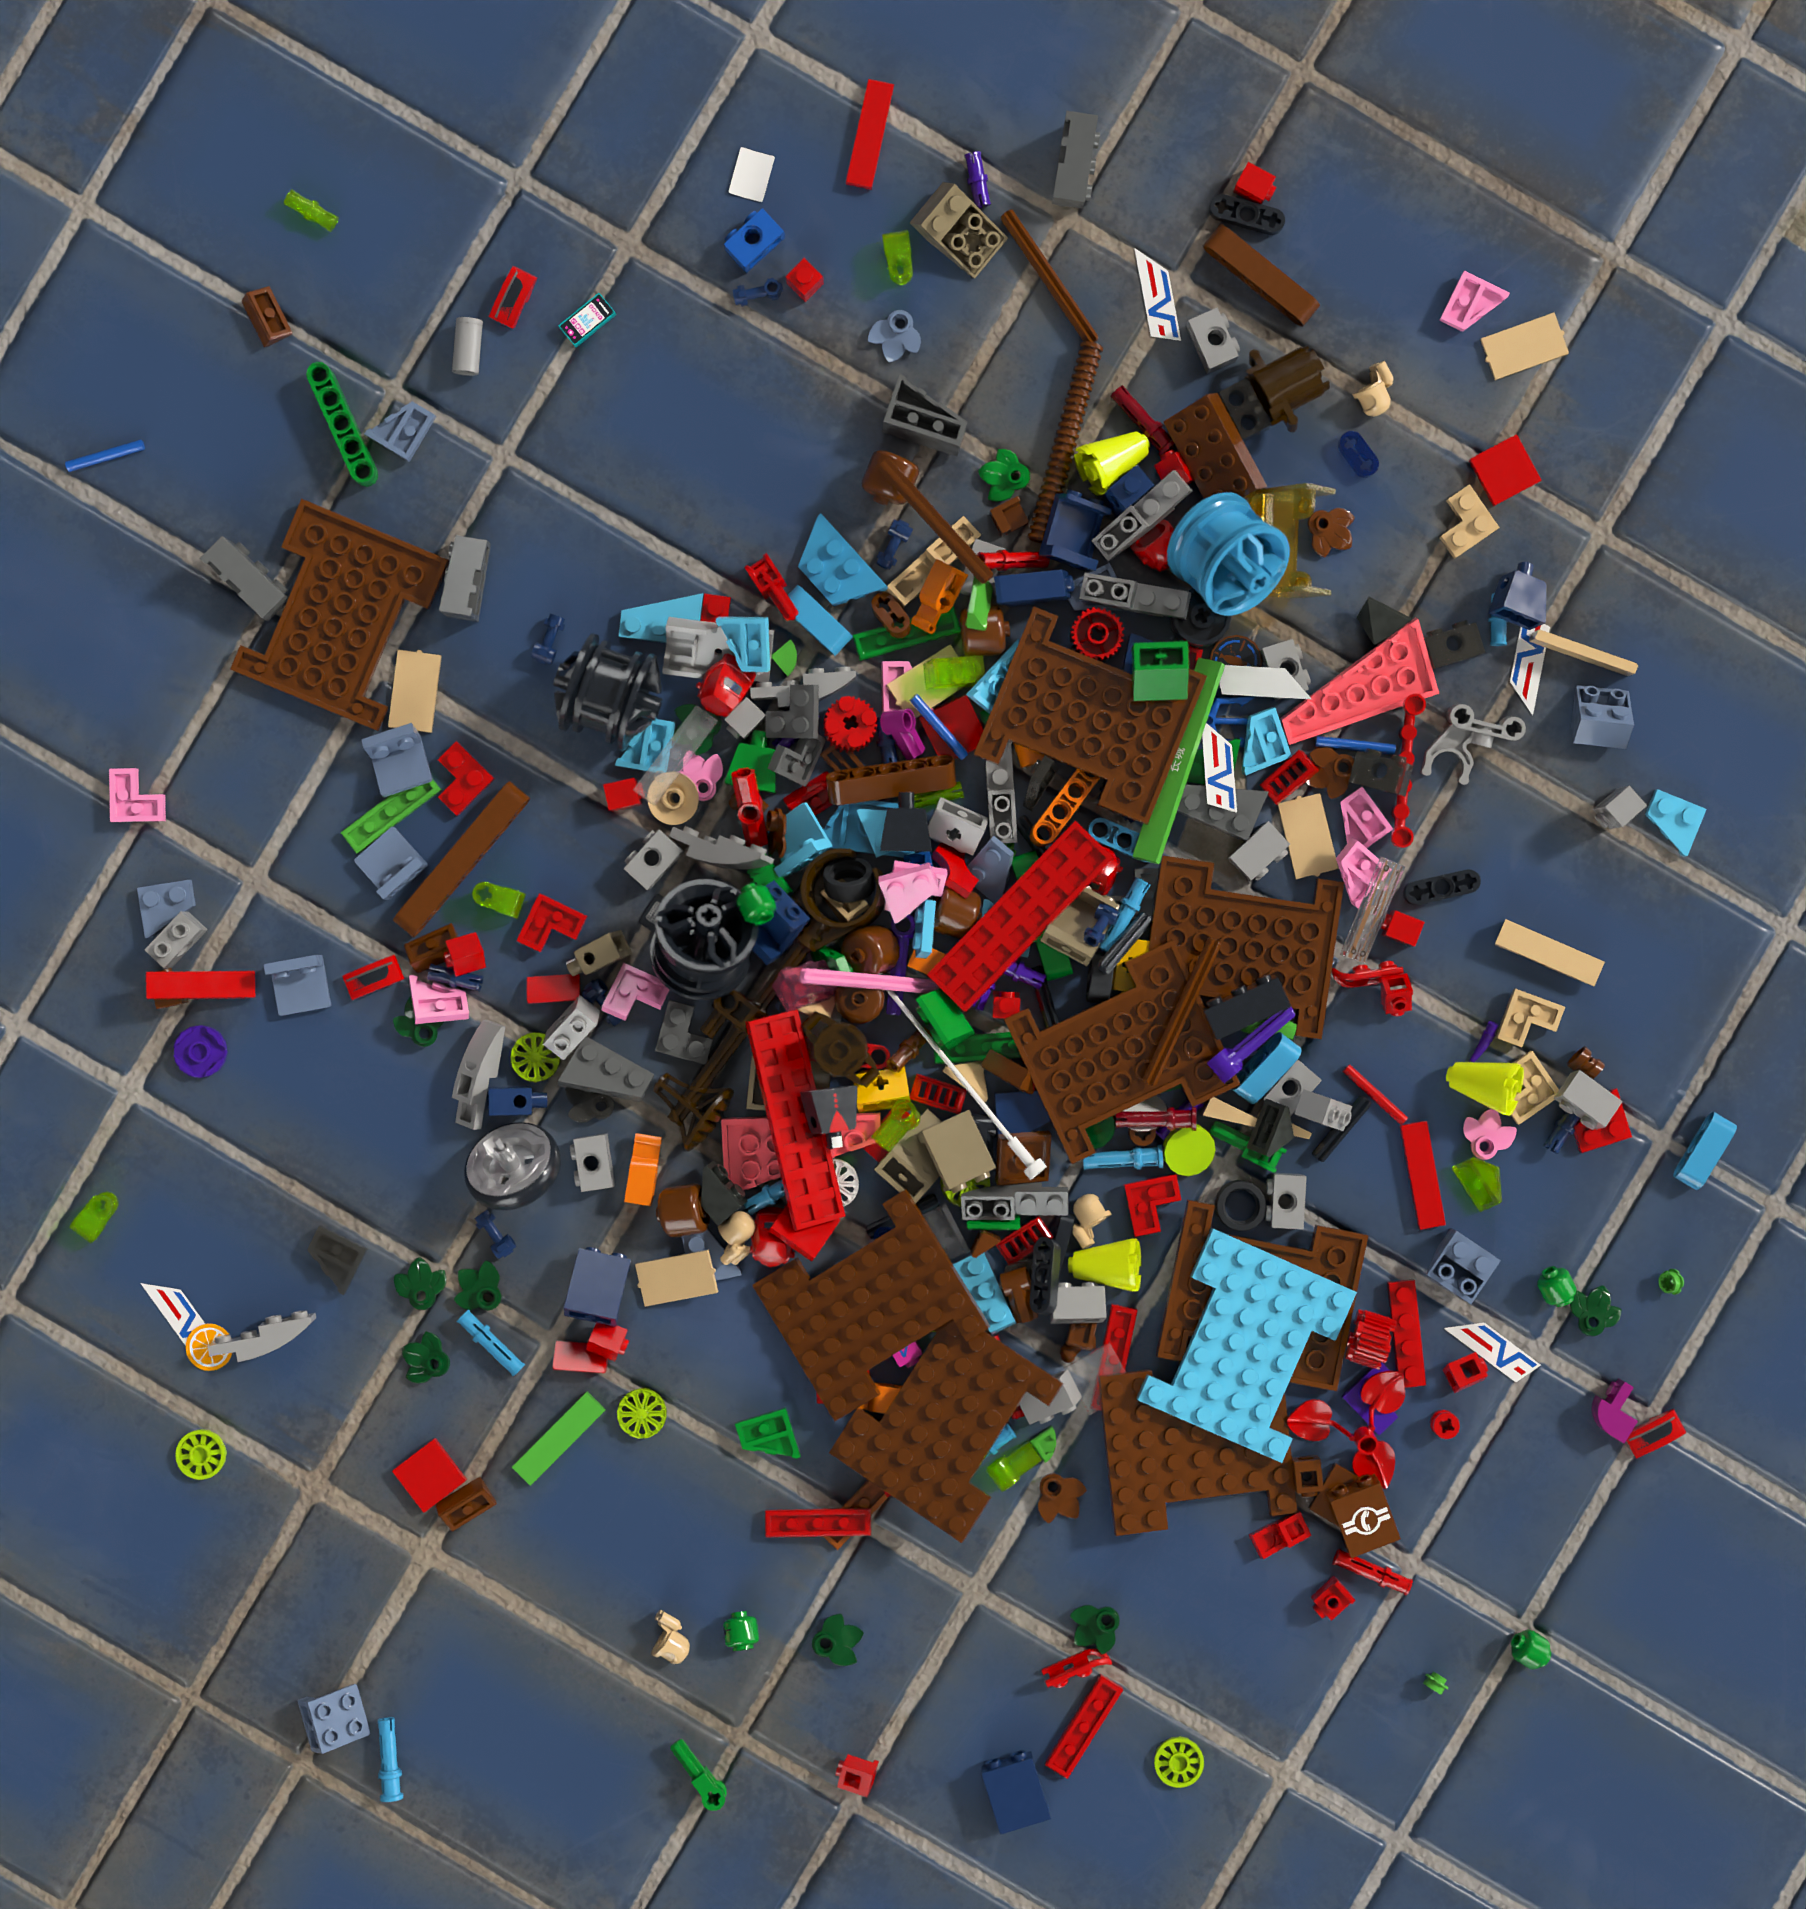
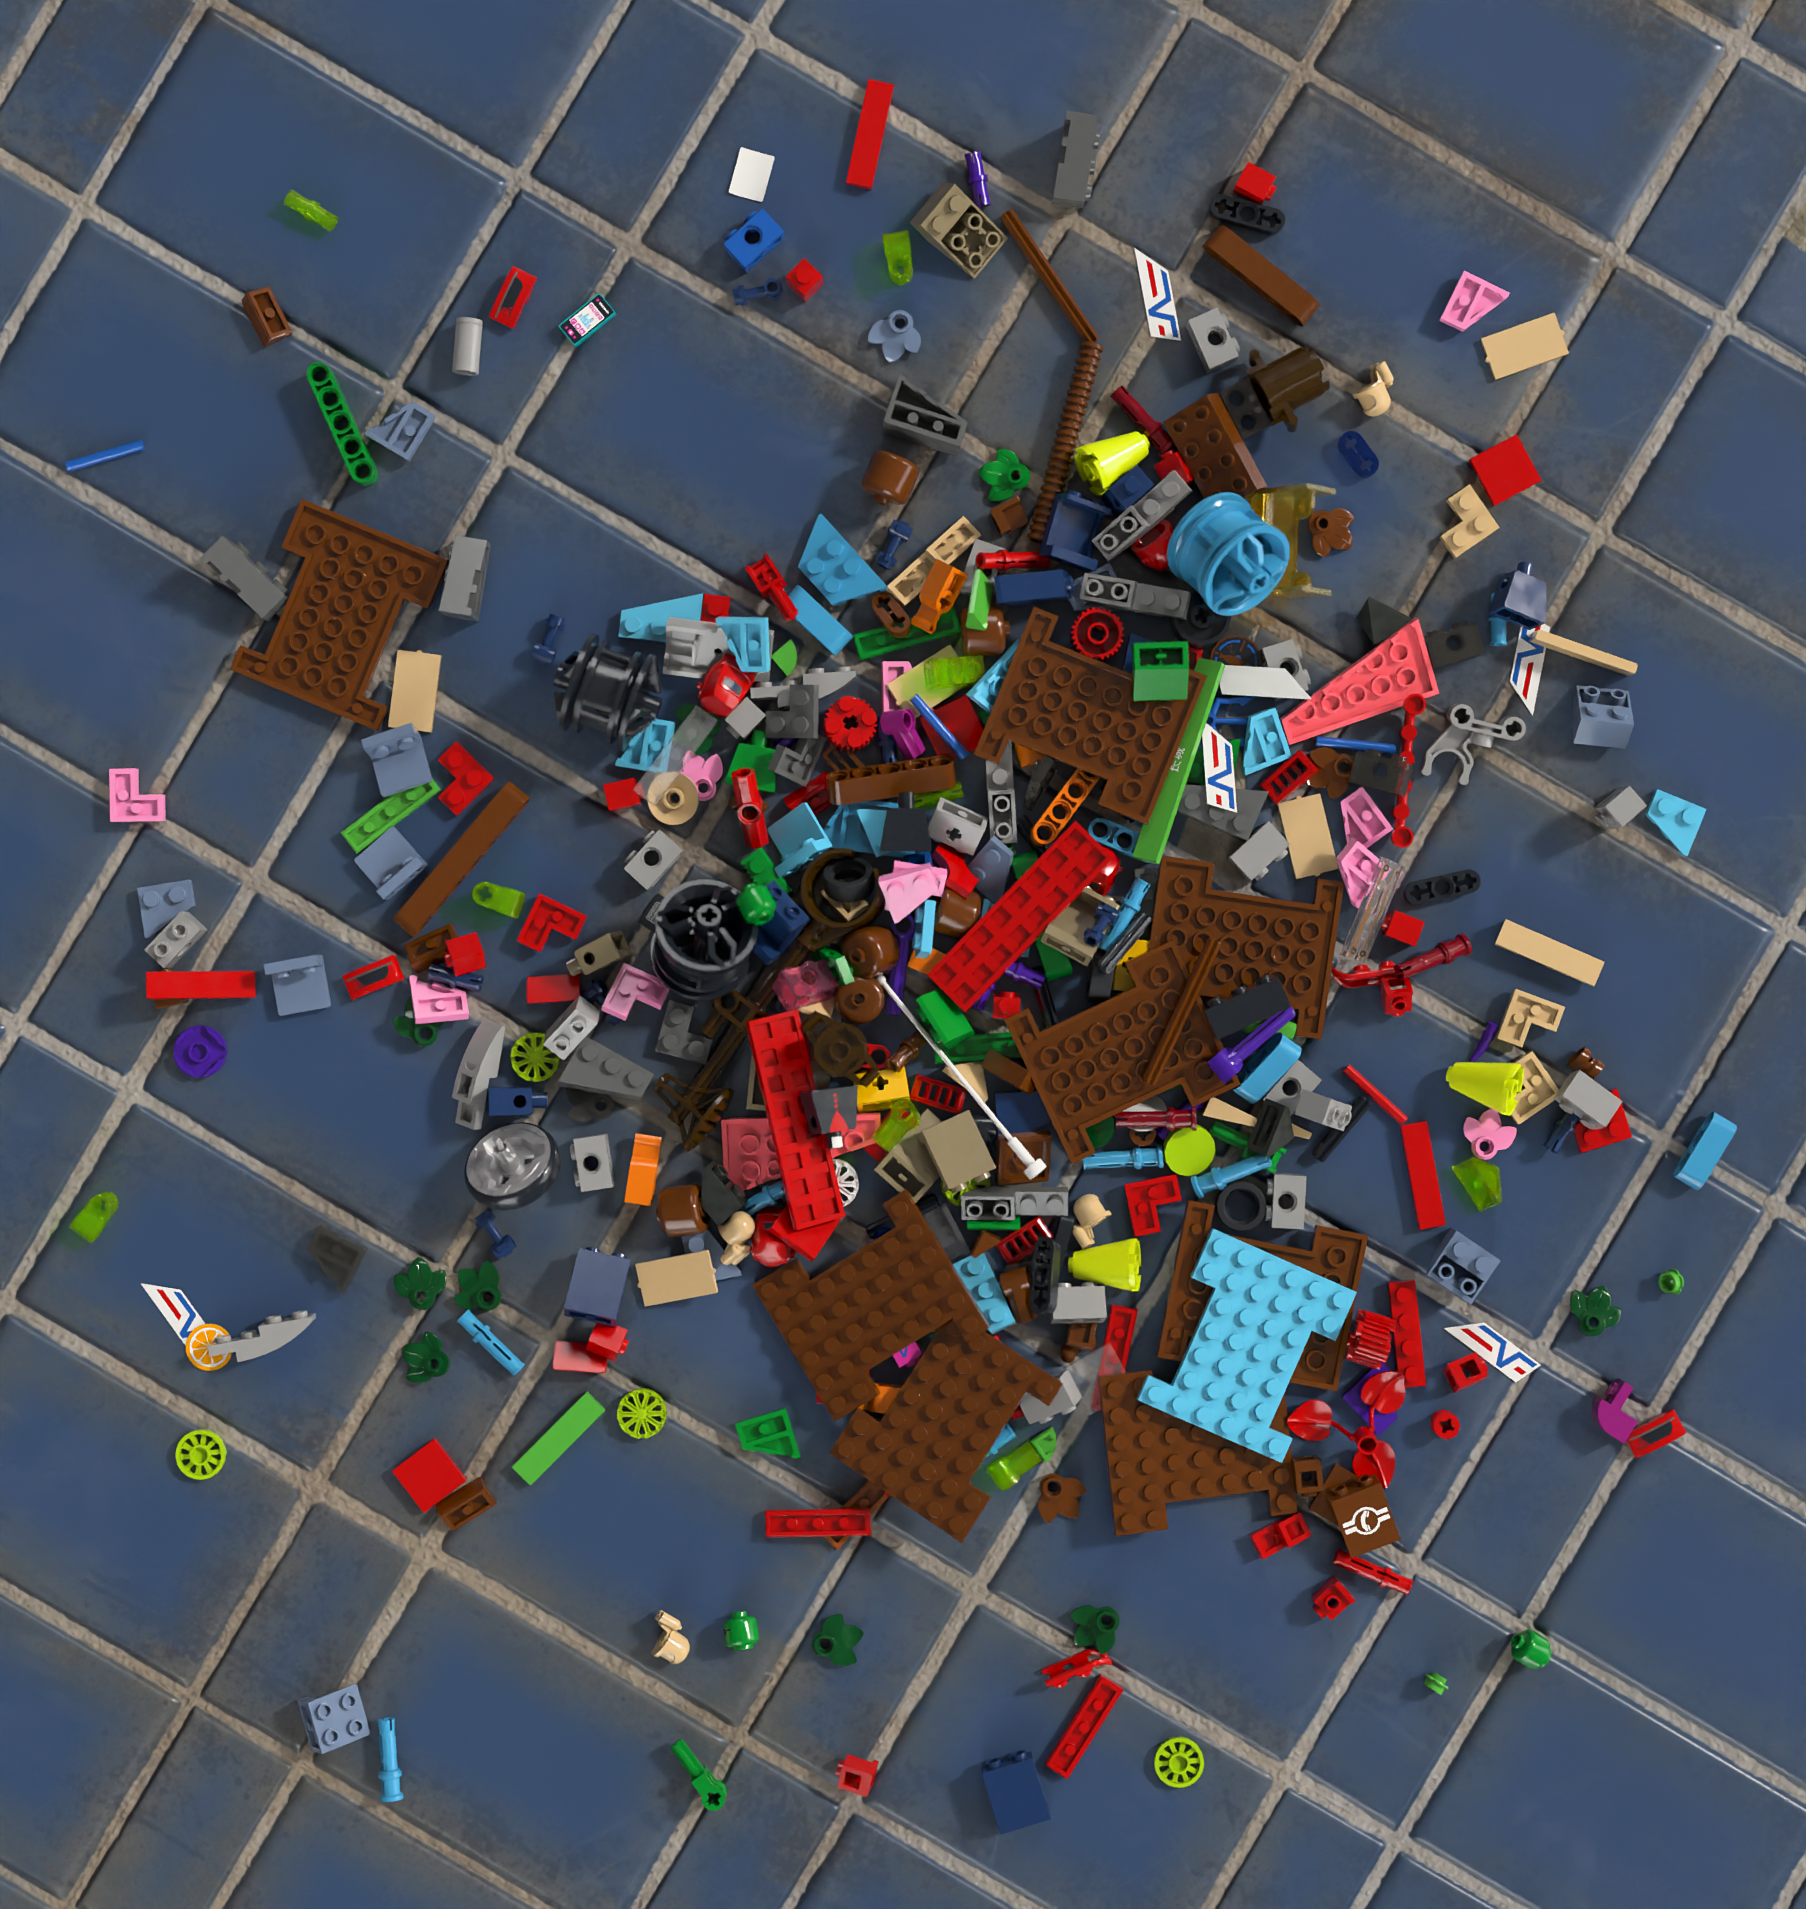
(722, 852): light grey slope -> none
(777, 826): reddish brown plate -> none
(869, 981): bright pink axle -> none
(935, 520): reddish brown axle -> none
(1219, 1177): none -> dark azure pin
(1443, 953): none -> dark red pin
(1557, 1286): green head -> none

